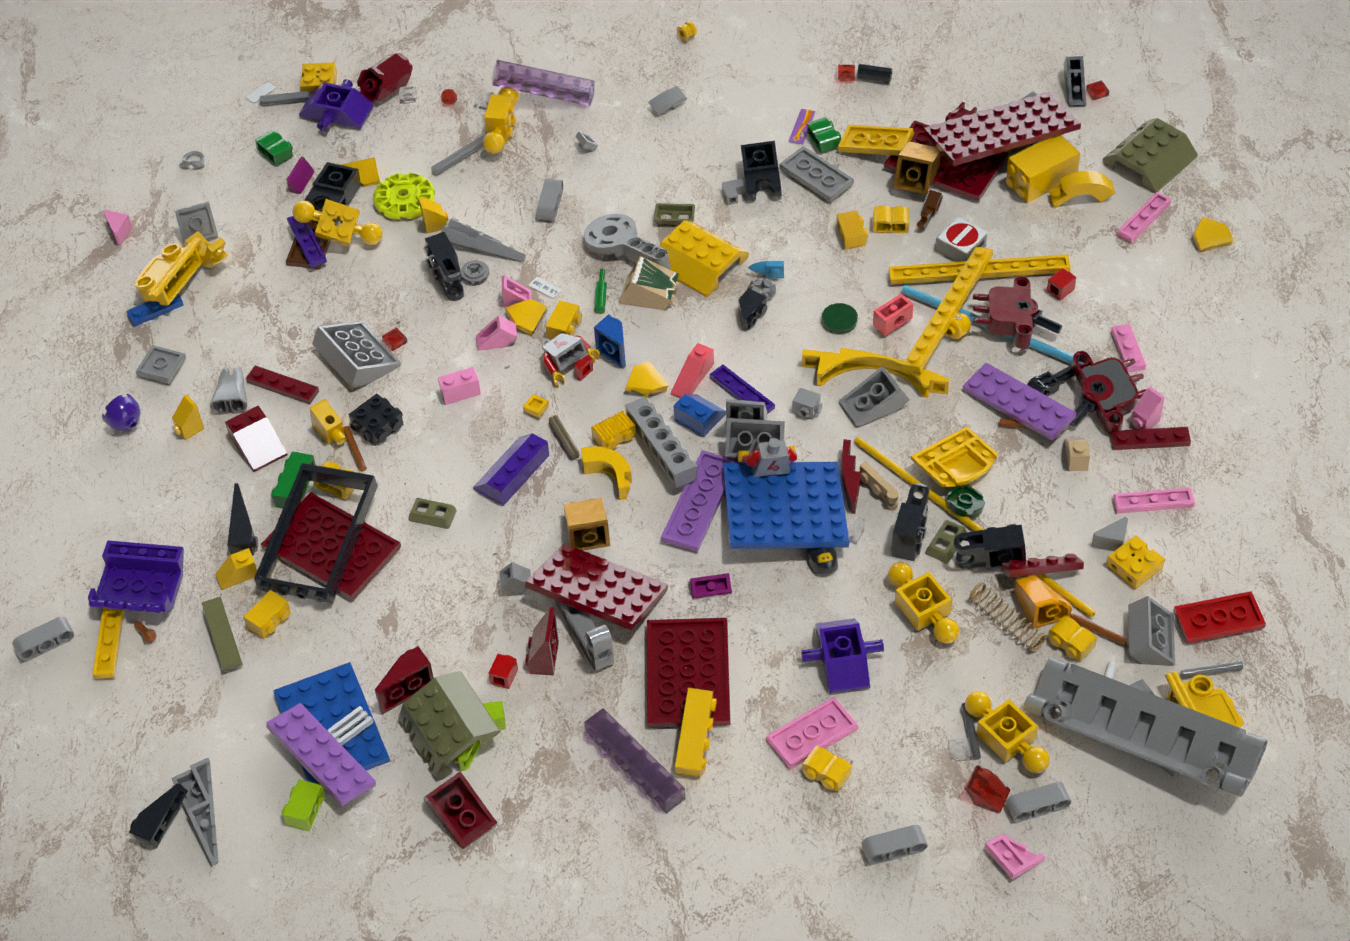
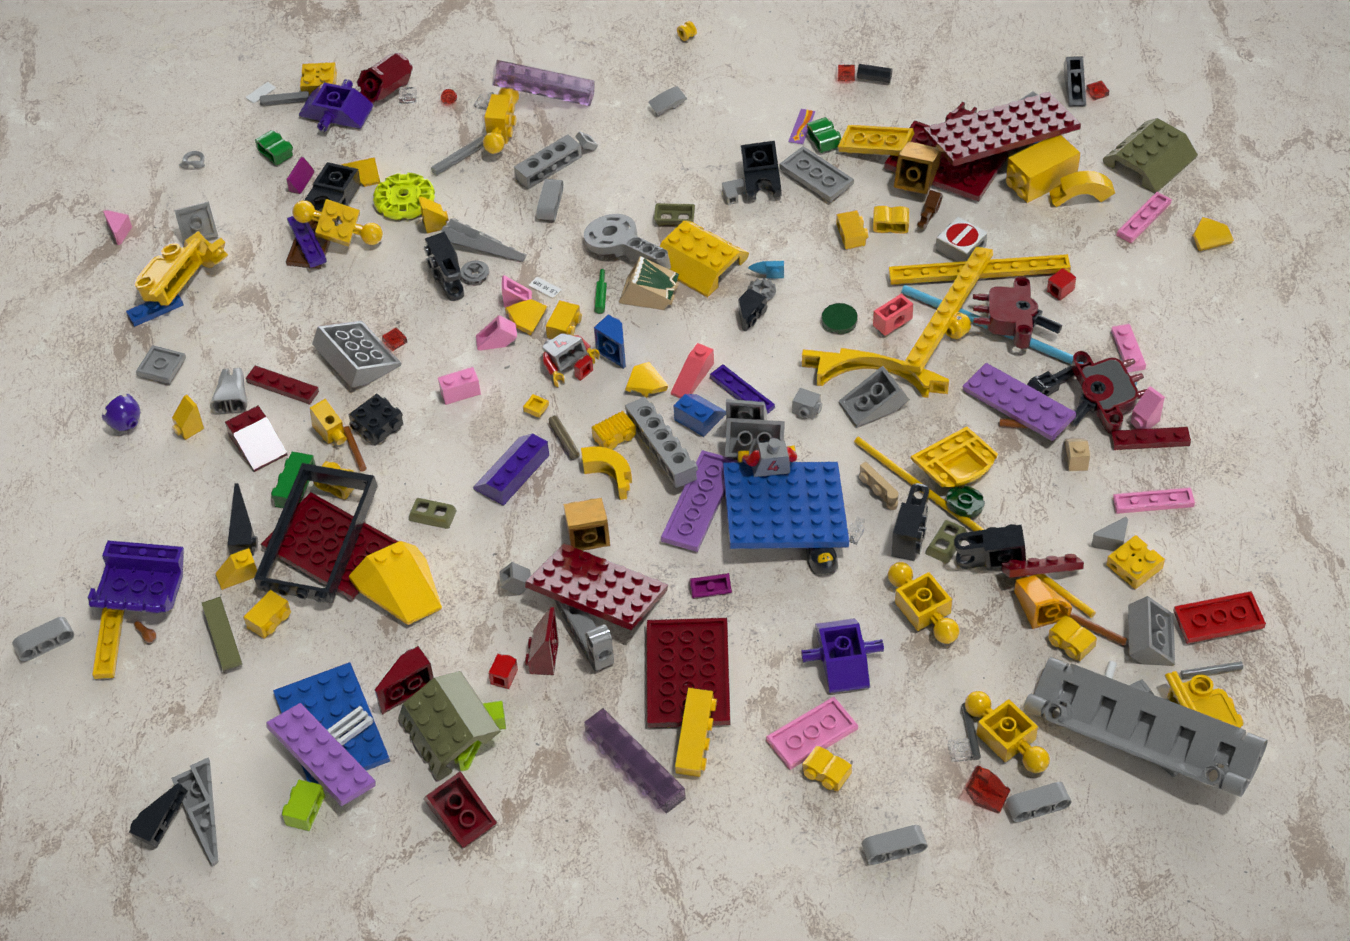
(398, 582): none -> yellow wedge
(547, 161): none -> light grey brick
(850, 478): dark red slope -> none
(1012, 855): bright pink wing -> none
(1042, 636): tan piece -> none

